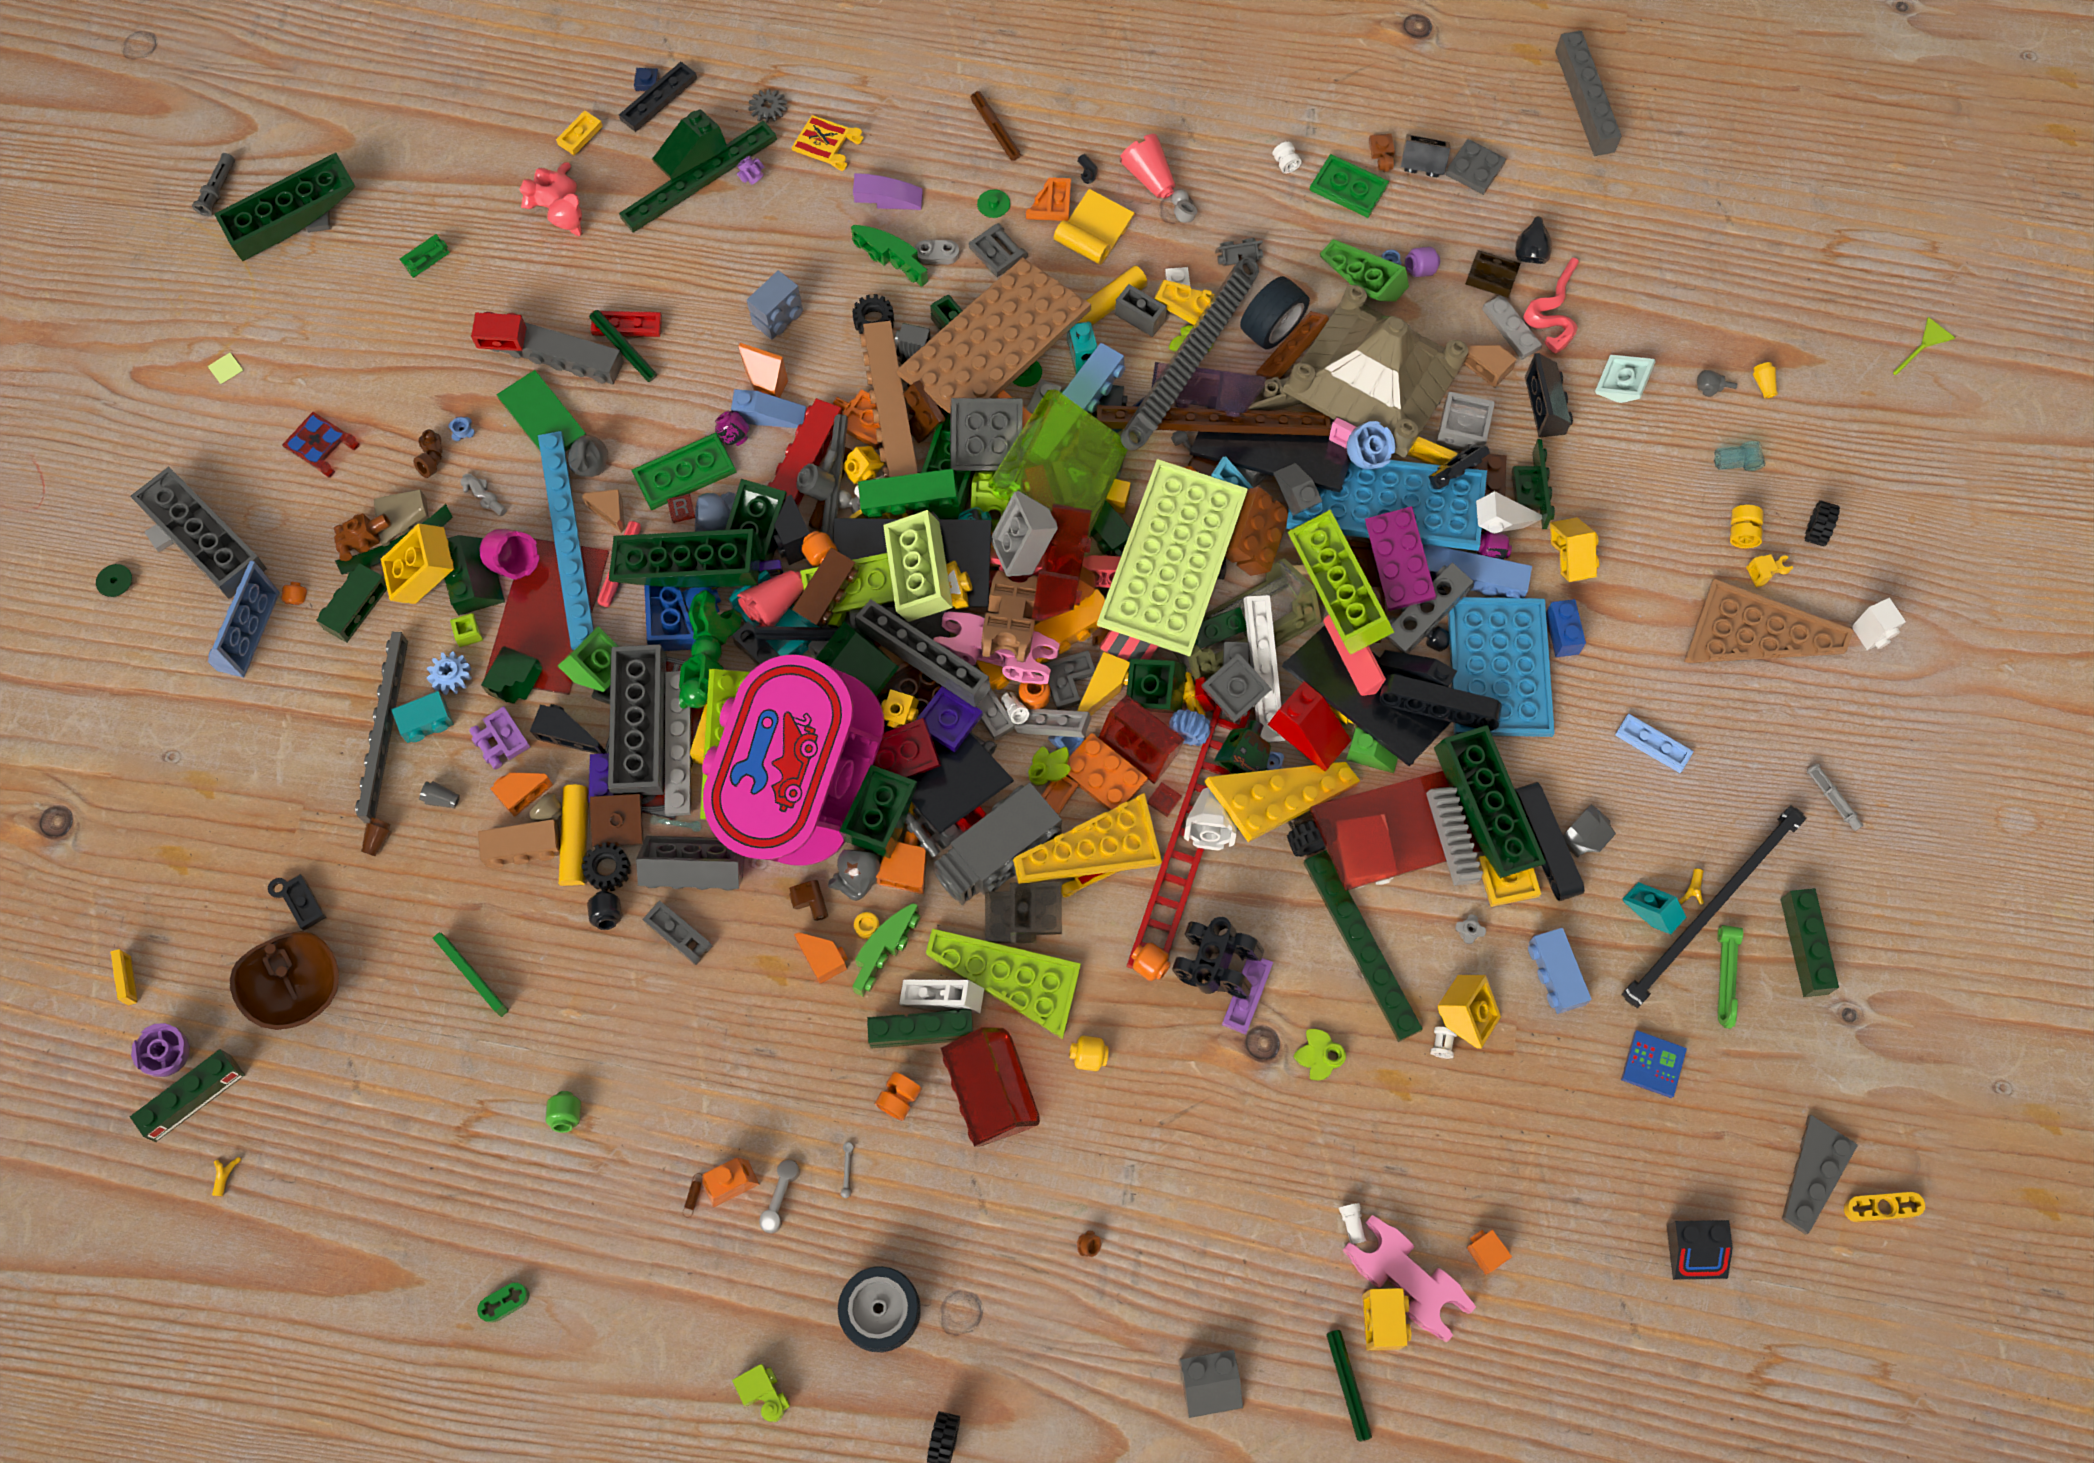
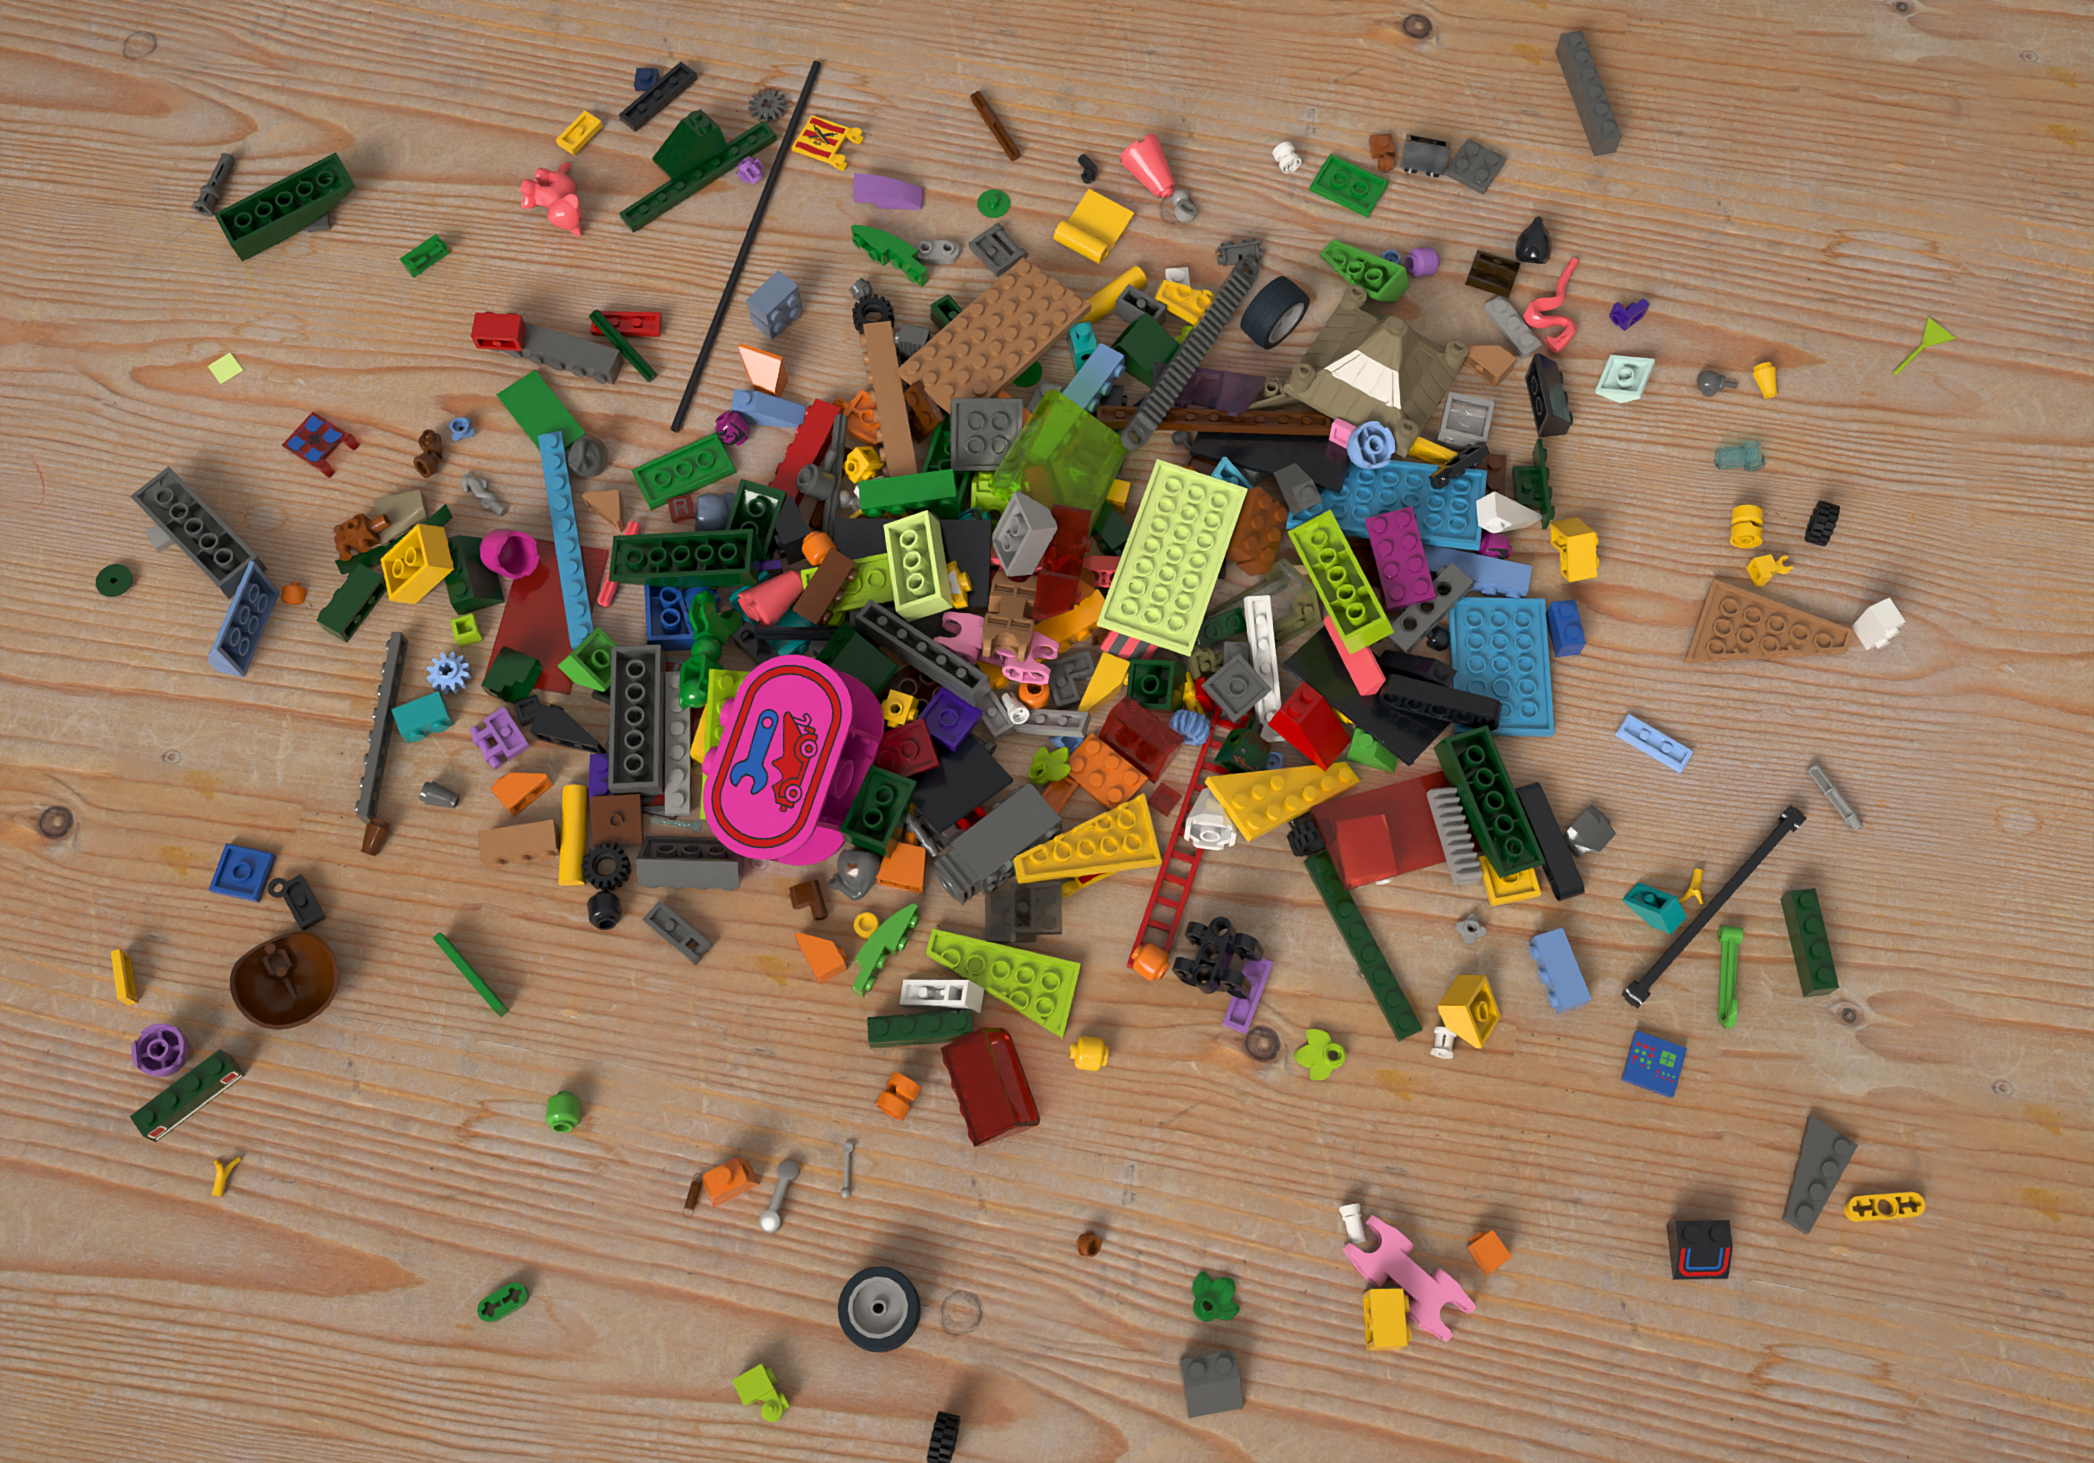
(242, 873): none -> blue tile
(527, 709): none -> black tile
(546, 808): dark tan cone -> none
(744, 250): none -> black piece
(861, 289): none -> dark grey plate
(1052, 201): orange wing -> none
(1143, 345): none -> dark green slope
(1217, 1295): none -> green plate
(1293, 346): dark orange plate -> none
(1349, 1385): dark green axle -> none
(1627, 317): none -> dark purple bracket

